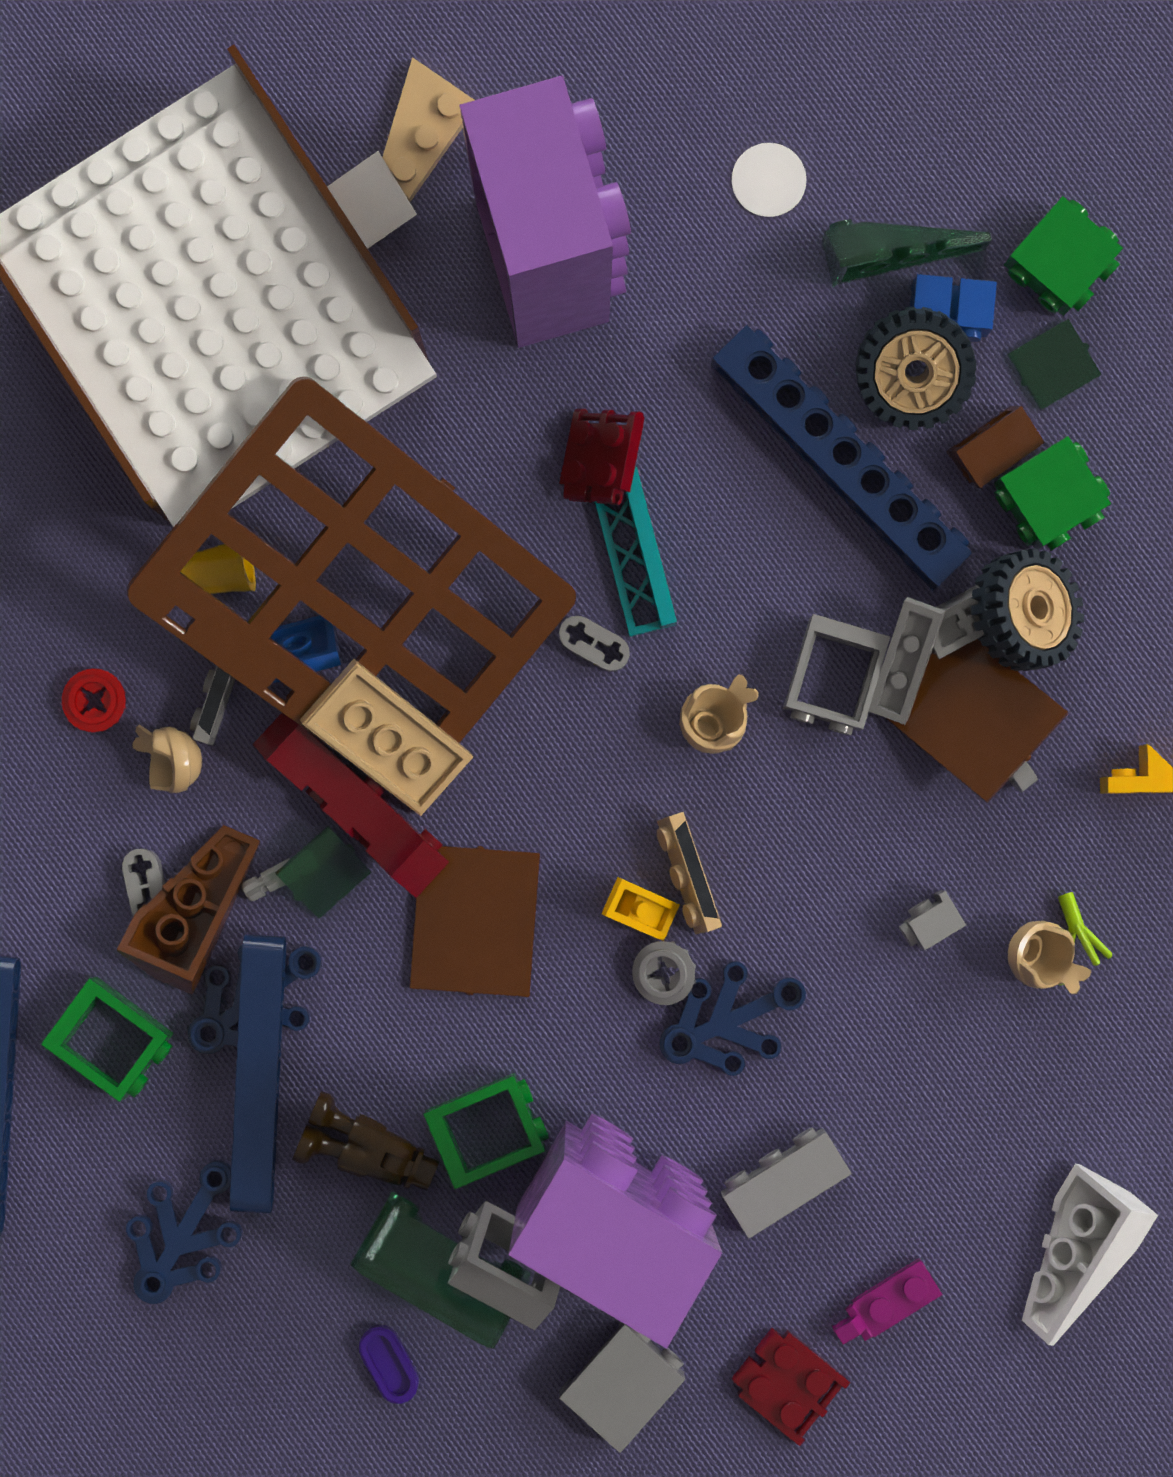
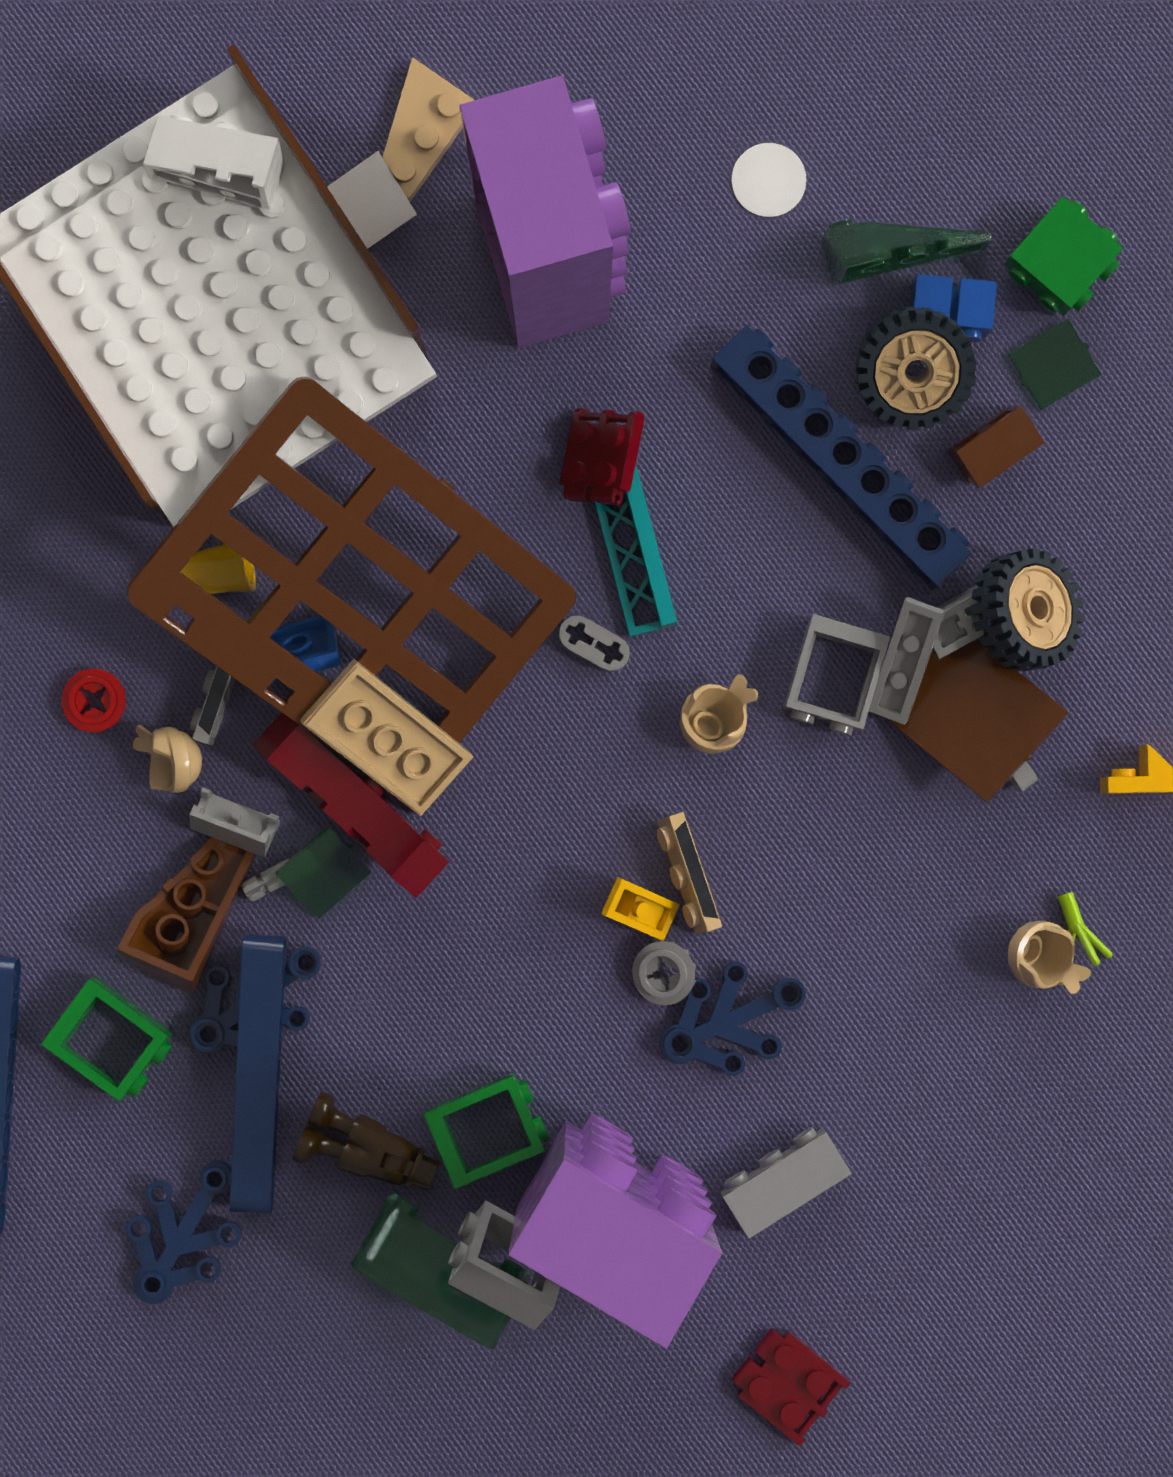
(134, 882): light grey beam -> none
(215, 160): none -> white wedge
(233, 823): none -> light grey hinge
(389, 1364): dark purple tile -> none
(477, 923): reddish brown piece -> none
(623, 1386): light grey panel -> none
(888, 1303): magenta hinge -> none
(931, 922): light grey brick -> none
(1053, 495): green brick -> none
(1089, 1242): white wedge -> none

